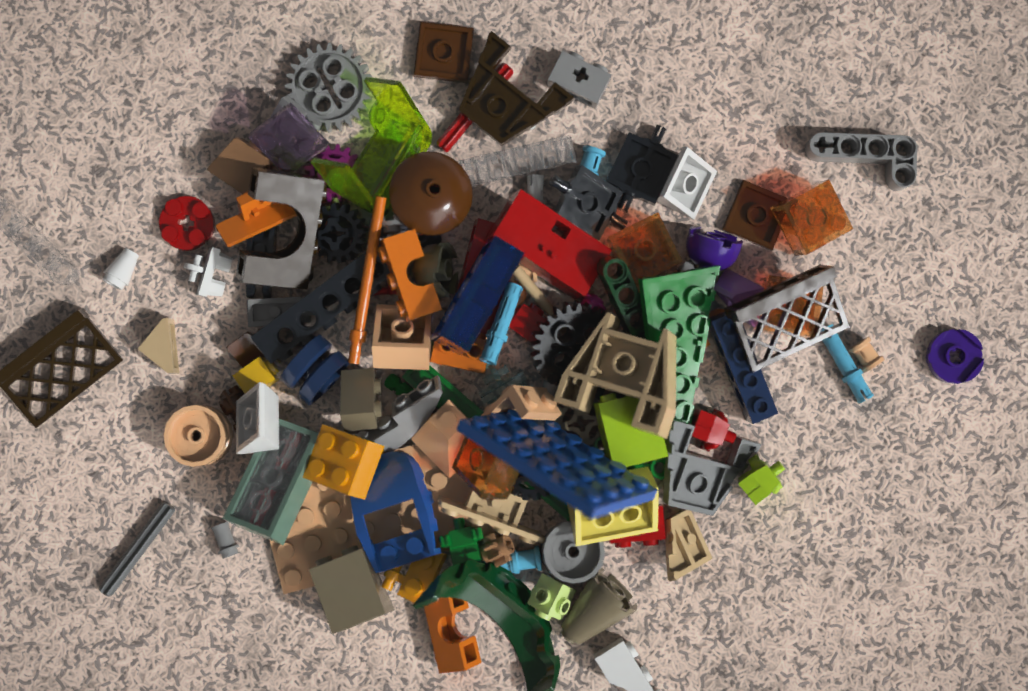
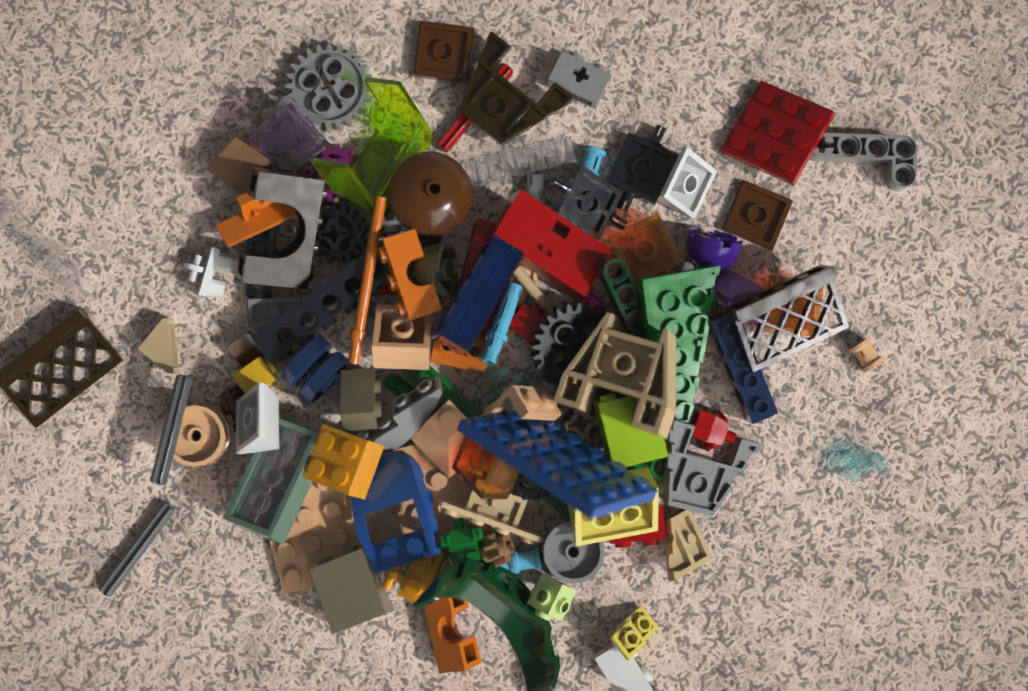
(121, 269): white cone -> none
(171, 429): none -> dark grey axle
(177, 210): red plate -> none
(225, 540): light grey pin -> none
(597, 608): dark tan cone -> none
(633, 632): none -> light yellow slope
(761, 479): lime piece -> none
(777, 132): none -> red plate
(812, 218): clear orange brick -> none
(847, 367): medium azure pin -> none
(860, 464): none -> clear light blue bracket
(970, 355): dark purple plate -> none

